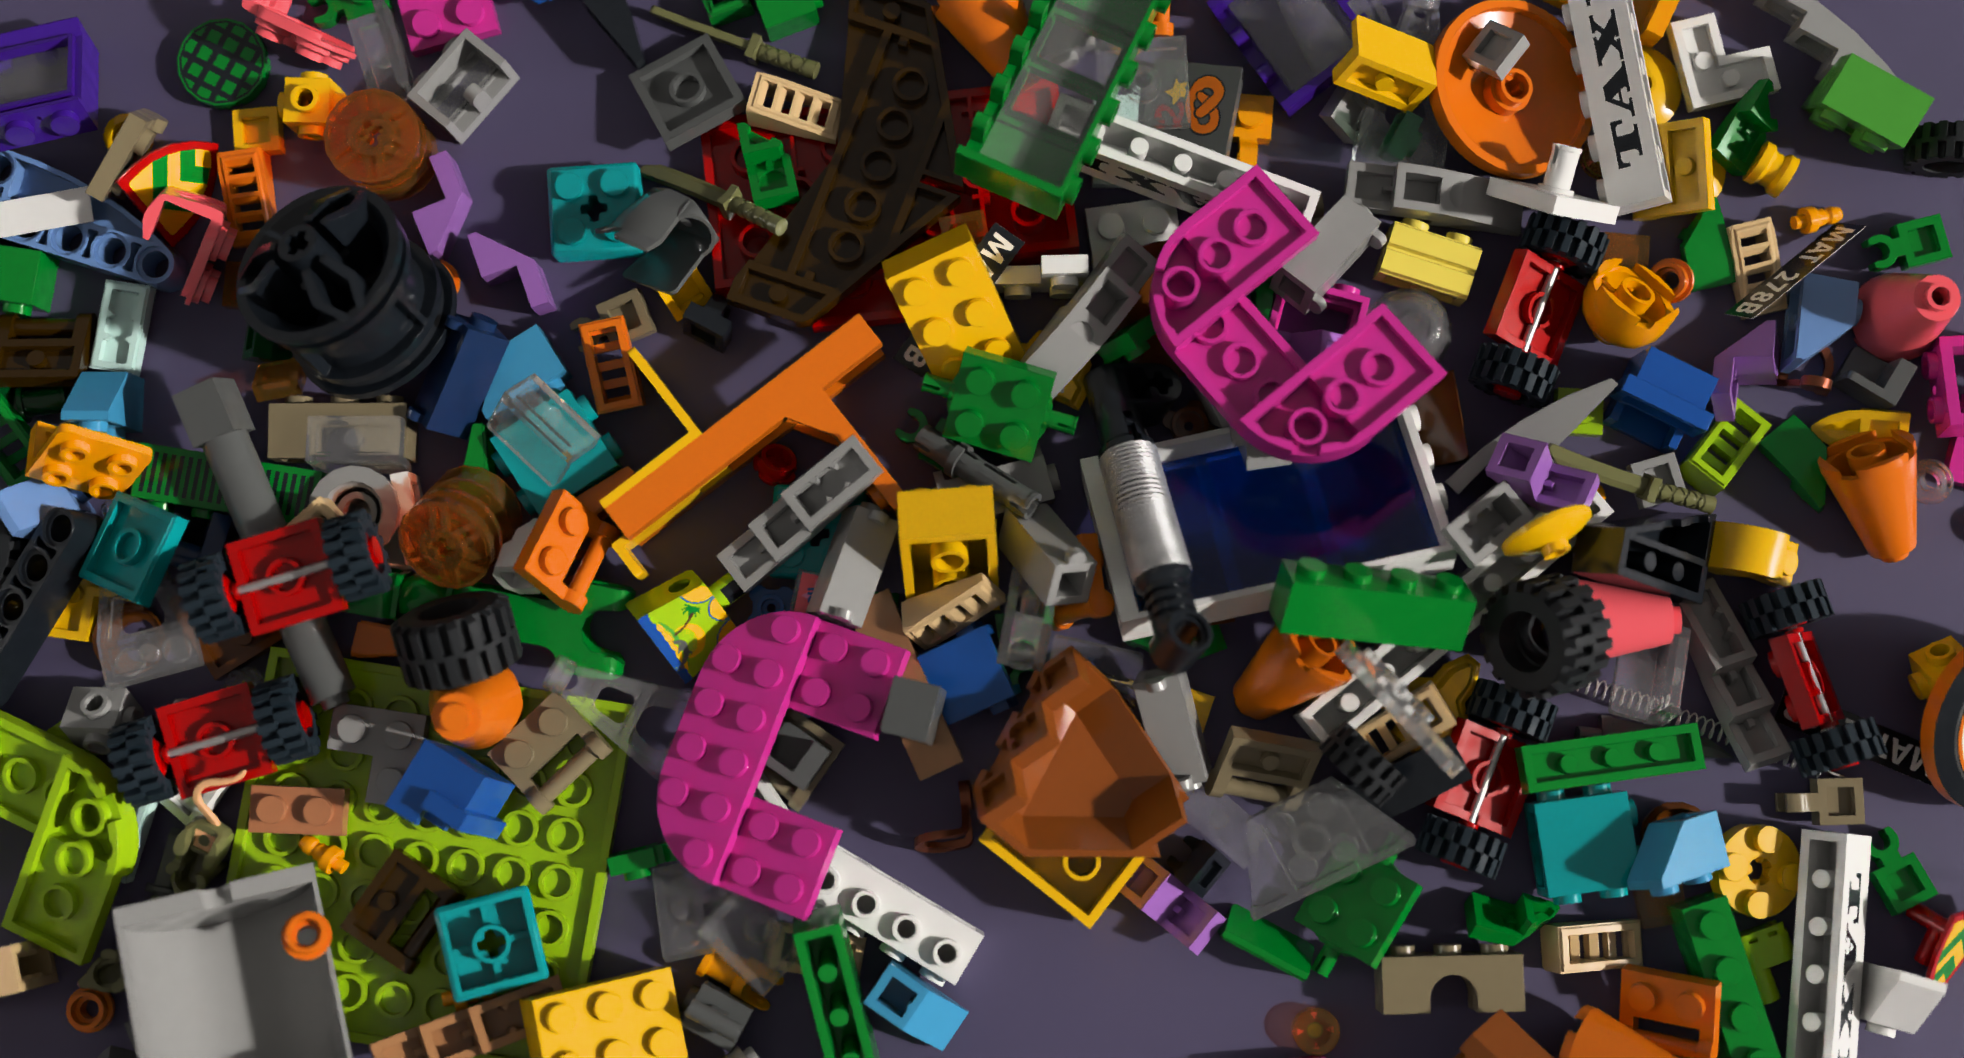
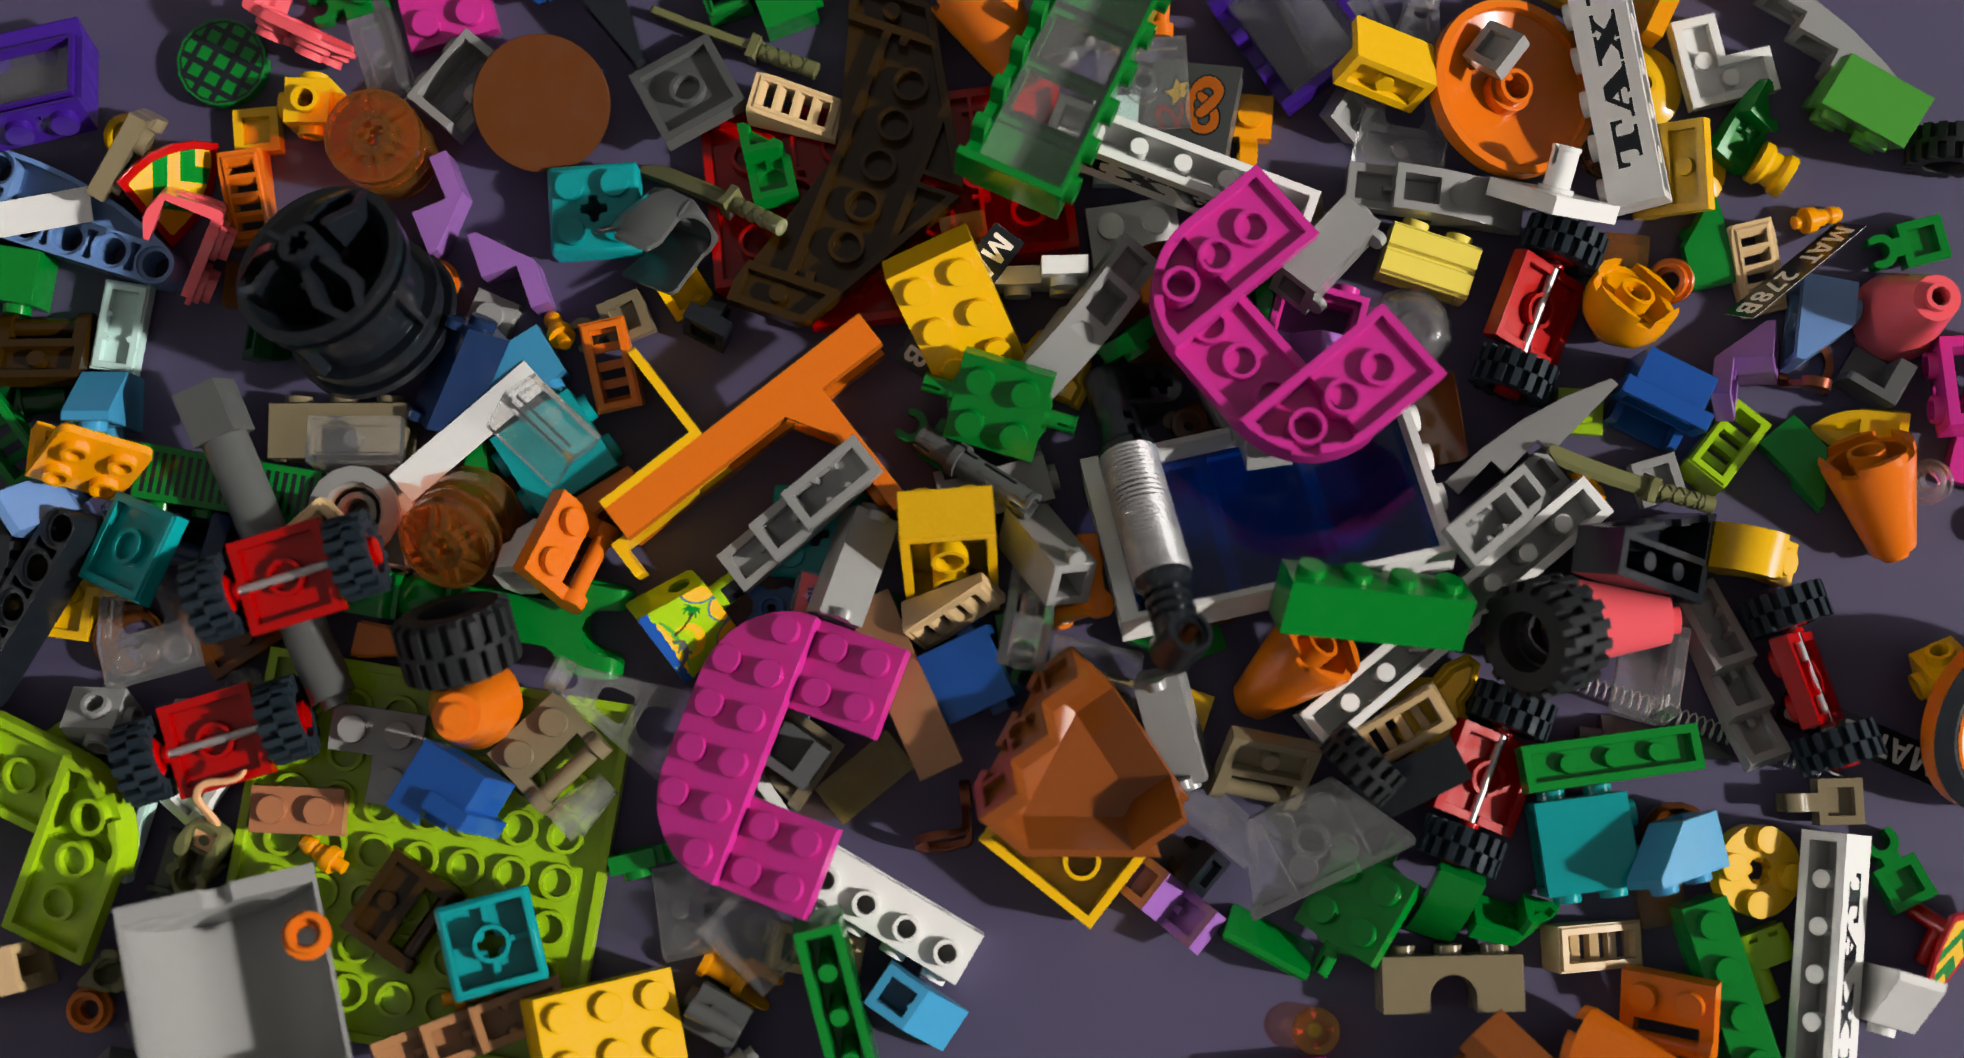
(278, 380): clear orange tile -> none
(455, 440): none -> white sticker
(498, 308): none -> light grey plate
(540, 102): none -> reddish brown tile
(559, 333): none -> light orange piece
(582, 807): none -> clear cone
(775, 465): red plate -> none
(864, 777): none -> clear yellow plate
(913, 710): dark grey panel -> none
(1399, 703): clear wing -> none
(1401, 137): clear green plate -> none
(1446, 902): none -> green slope
(1536, 479): medium lavender slope -> none
(1548, 533): yellow dish -> none

